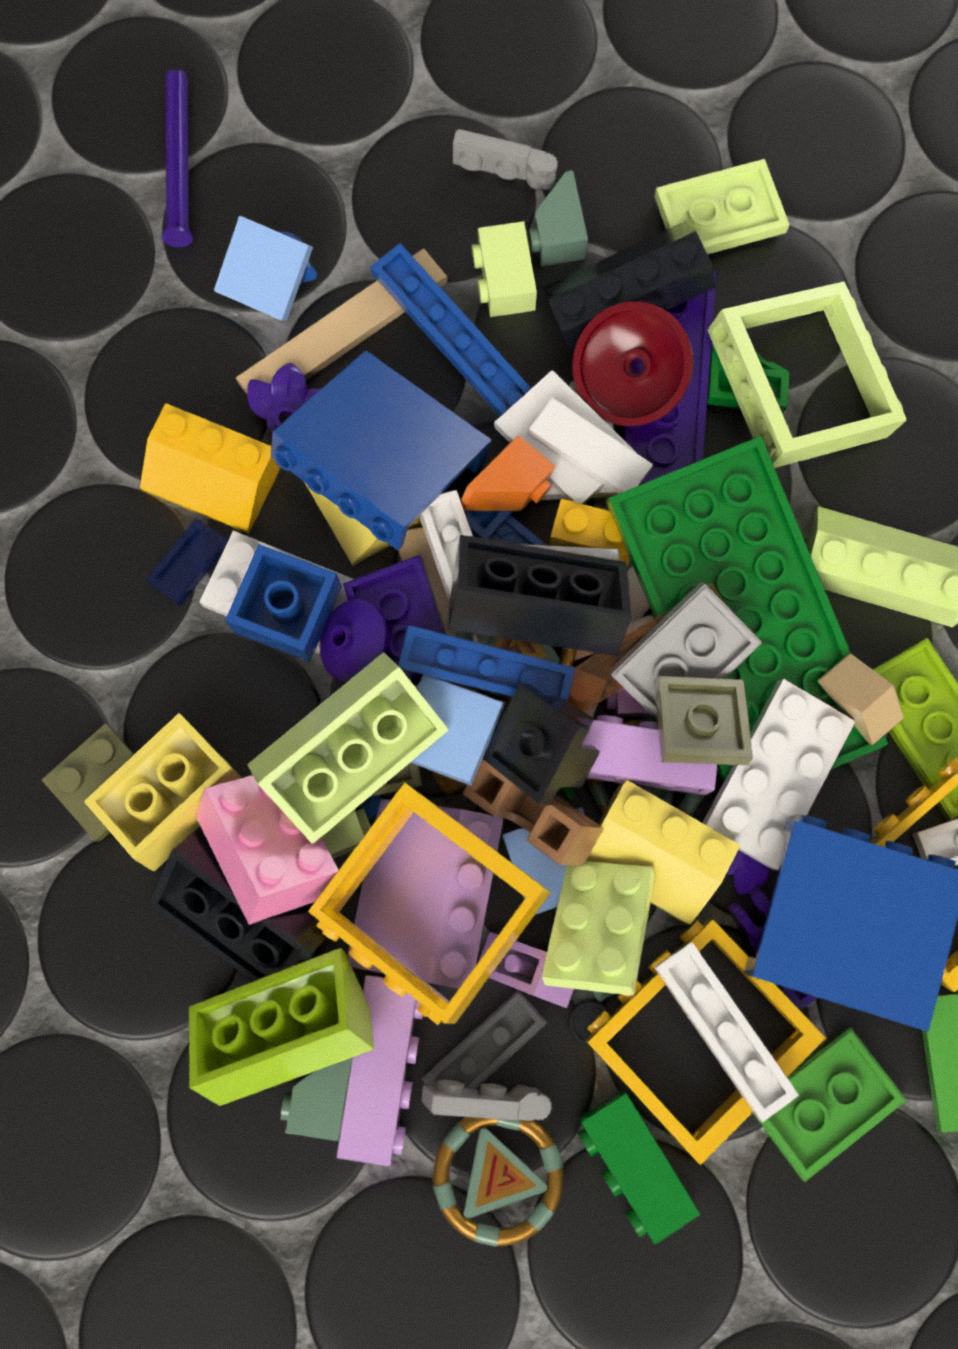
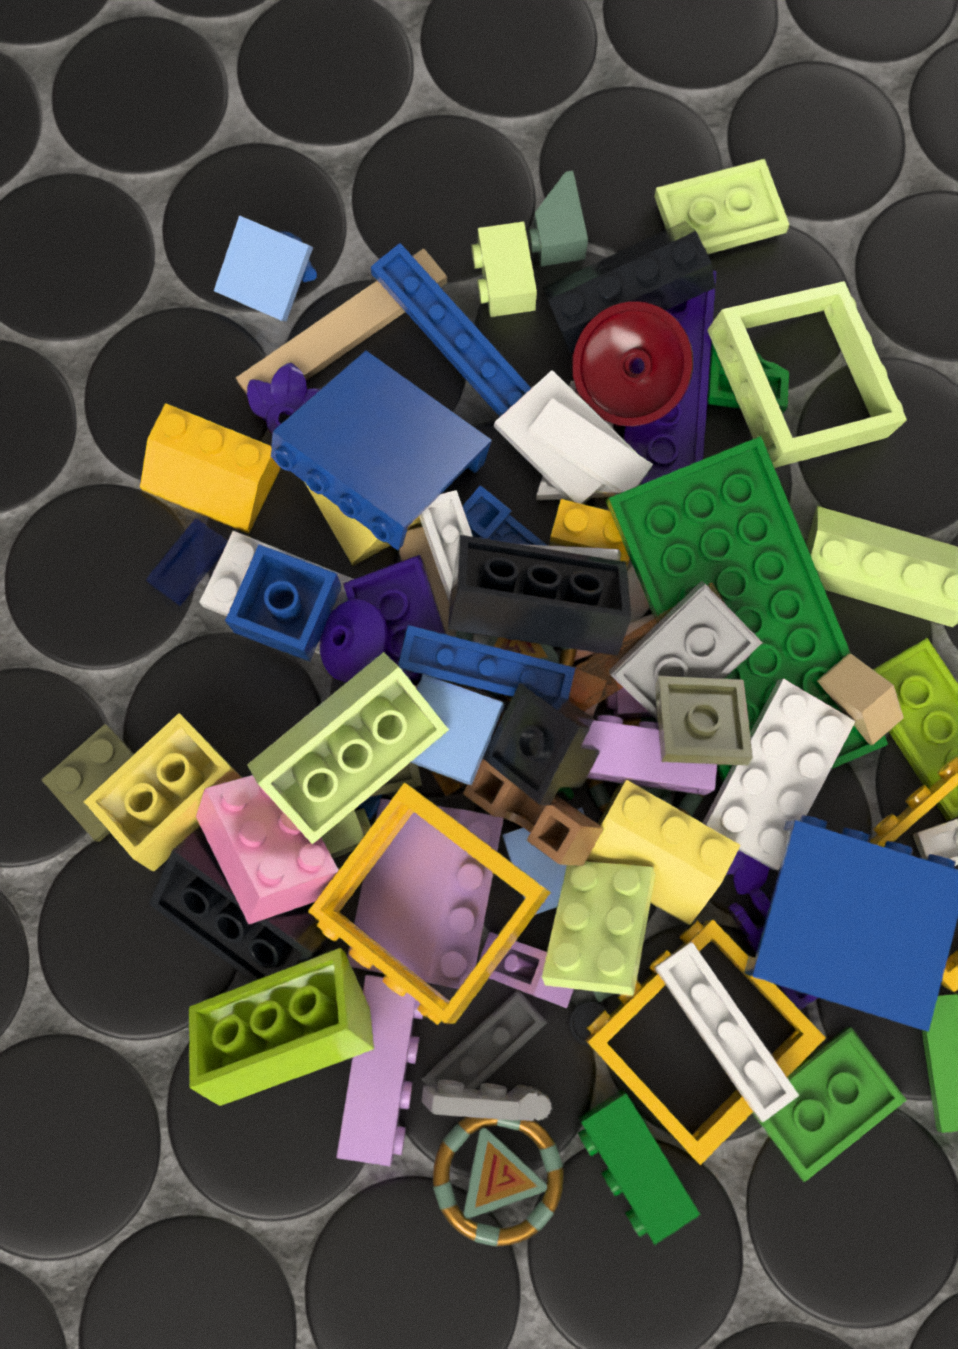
(177, 212): dark purple axle -> none
(318, 1103): sand green slope -> none
(504, 158): light grey hinge -> none
(510, 480): orange slope -> none

